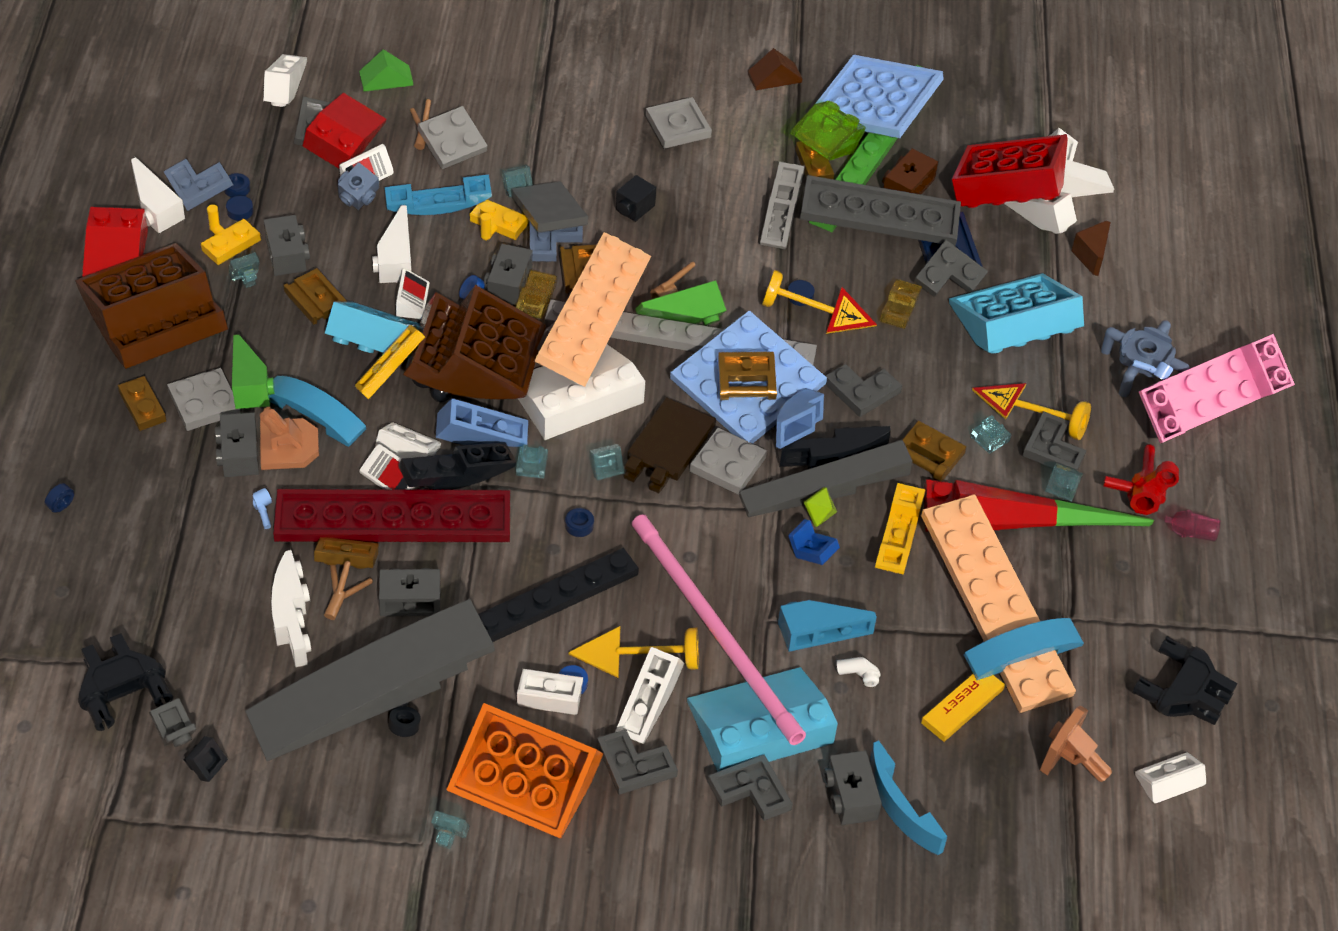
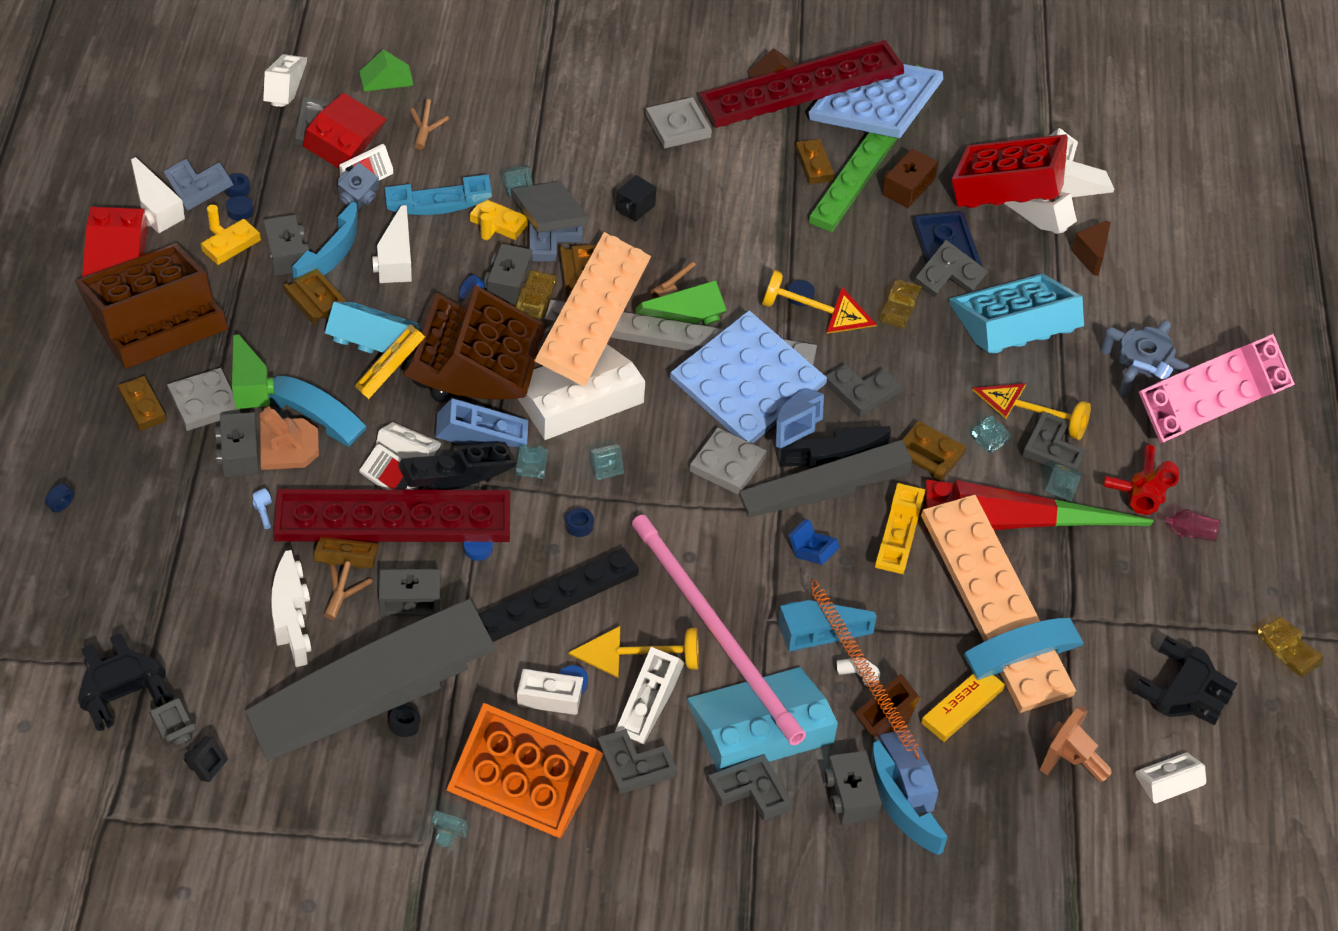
(245, 269): clear light blue tile -> none
(334, 249): none -> dark azure slope
(411, 295): slope -> none
(452, 137): light grey plate -> none
(478, 550): none -> blue tile
(668, 443): dark brown tile -> none
(747, 367): pearl gold plate -> none
(782, 205): light grey slope -> none
(801, 83): none -> dark red plate
(820, 507): lime slope -> none
(829, 130): clear neon green slope -> none
(862, 673): none -> orange piece
(880, 210): dark grey plate -> none
(904, 699): none -> reddish brown slope
(910, 774): none -> medium blue slope
(1287, 645): none -> clear yellow slope

